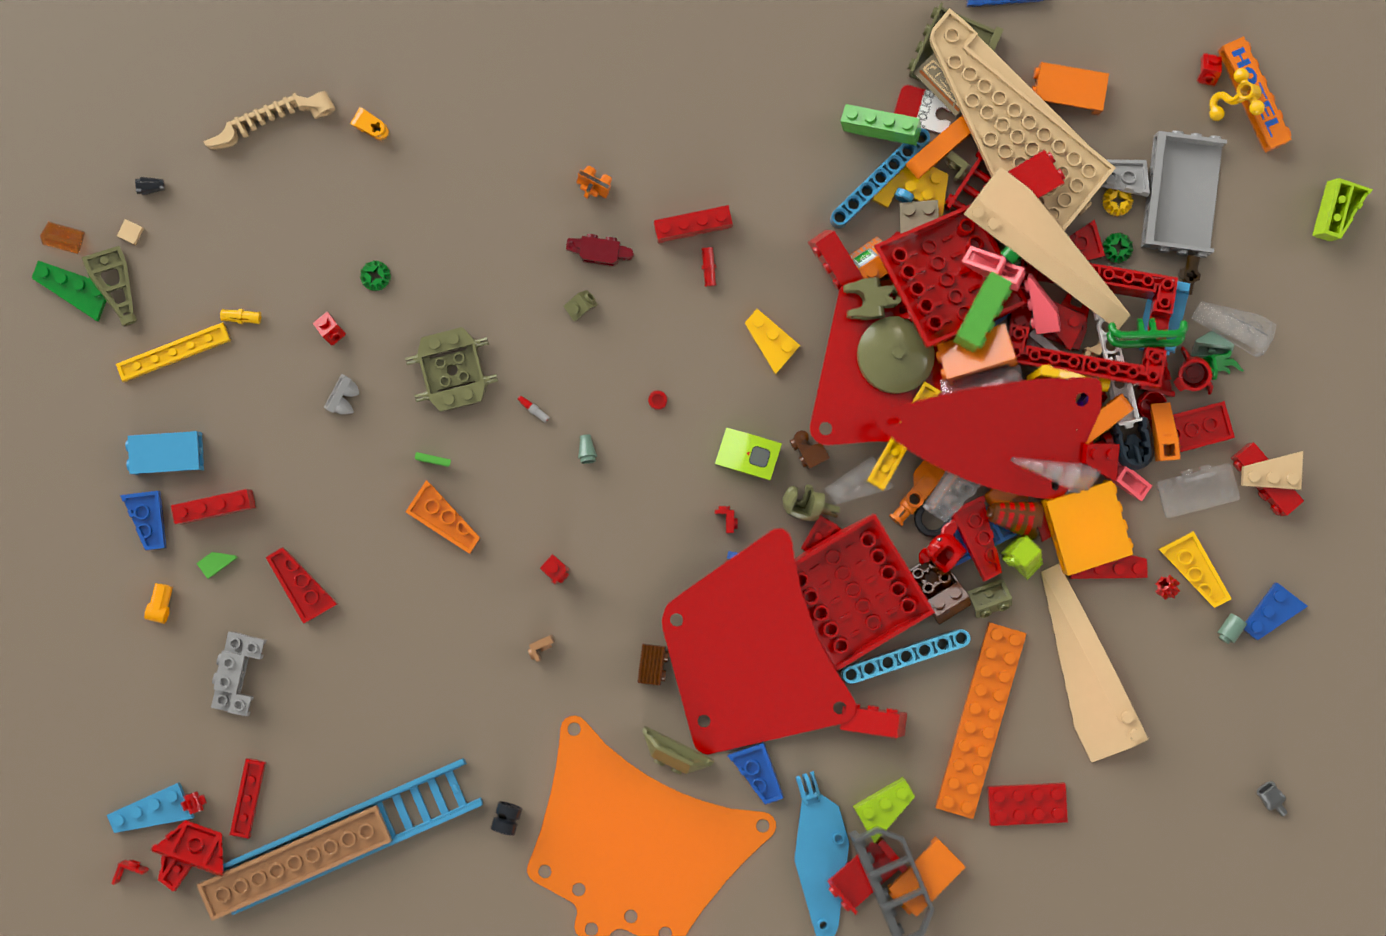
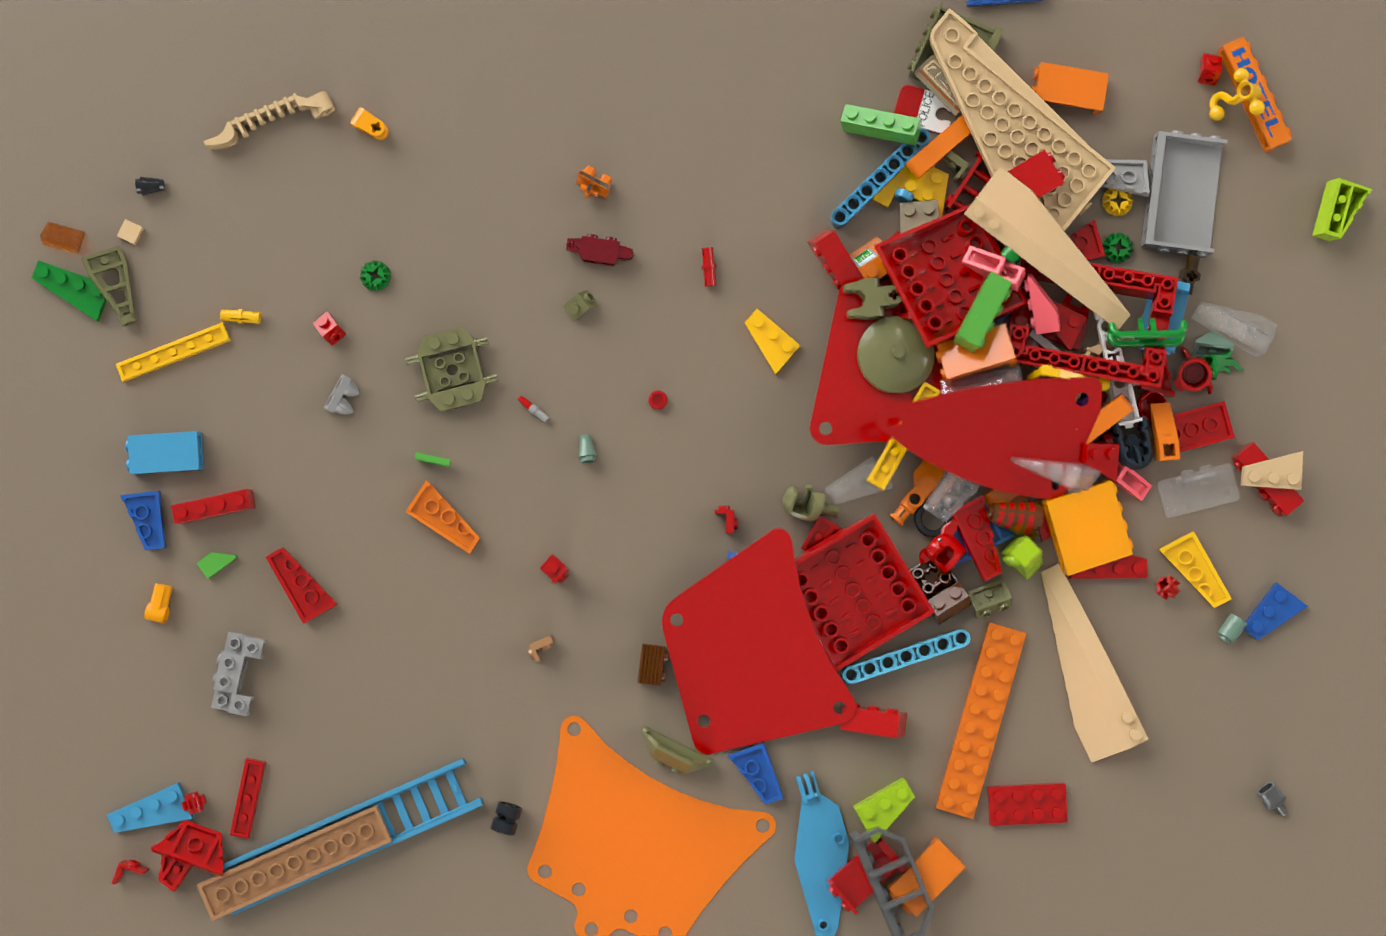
(693, 223): red brick -> none
(748, 454): lime slope -> none
(810, 454): reddish brown brick -> none

